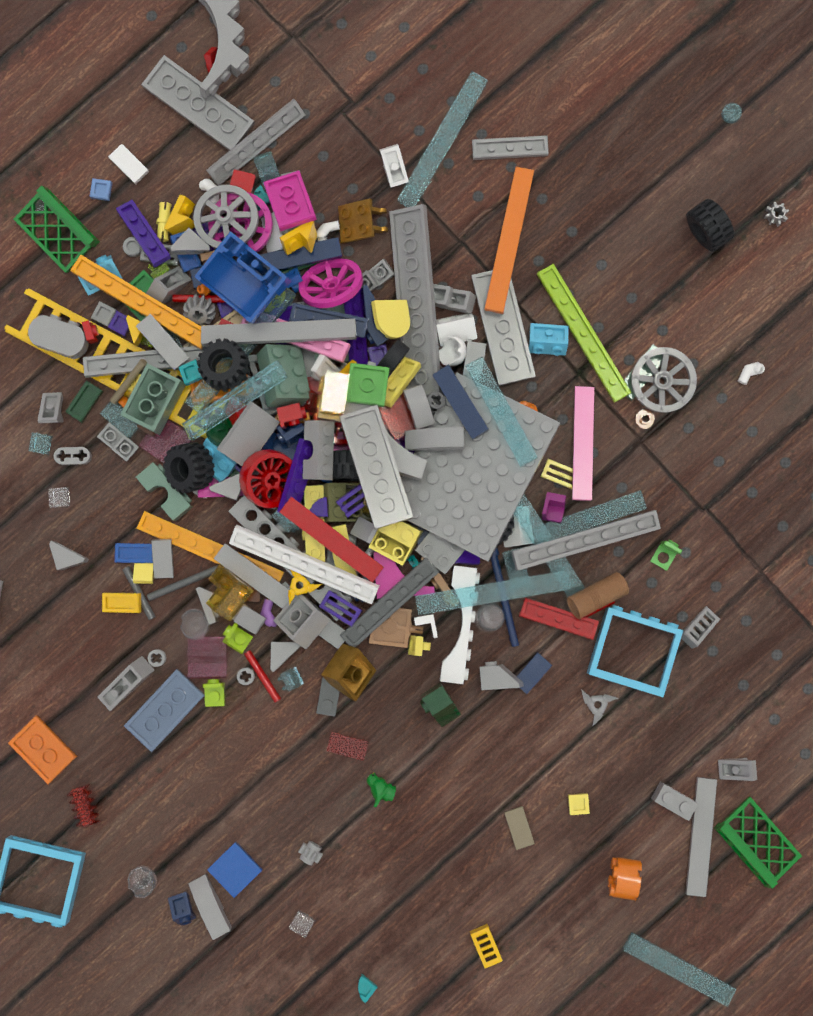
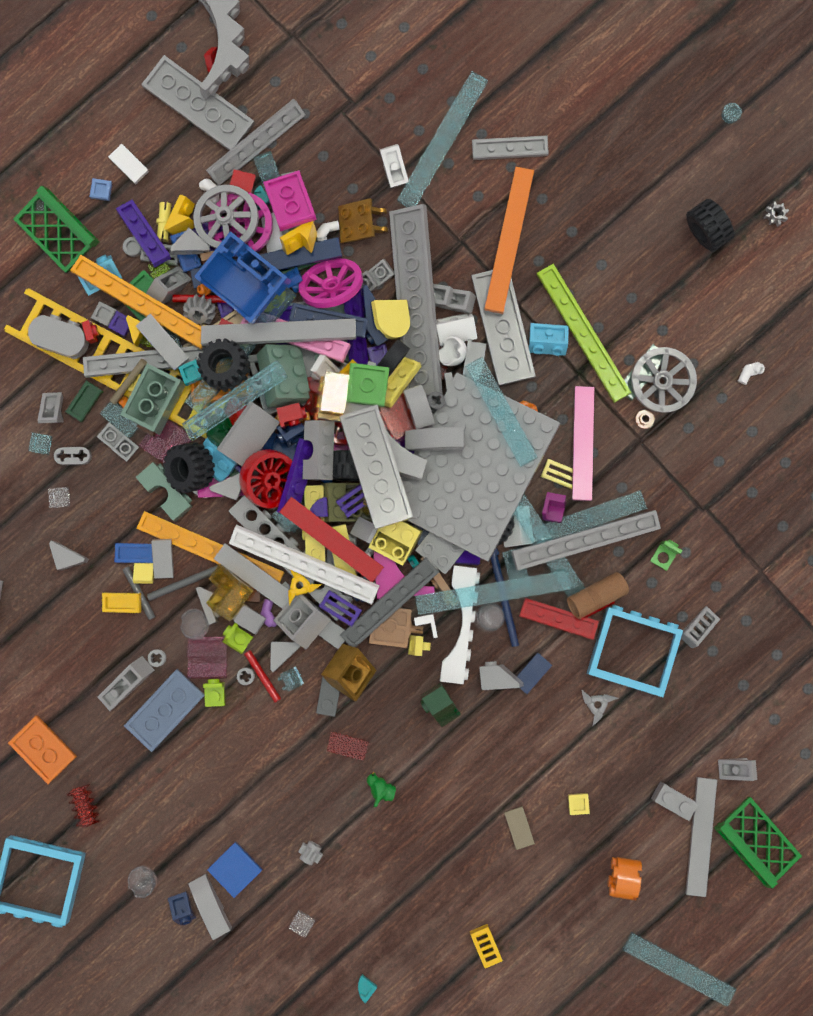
(460, 402): dark blue tile -> none

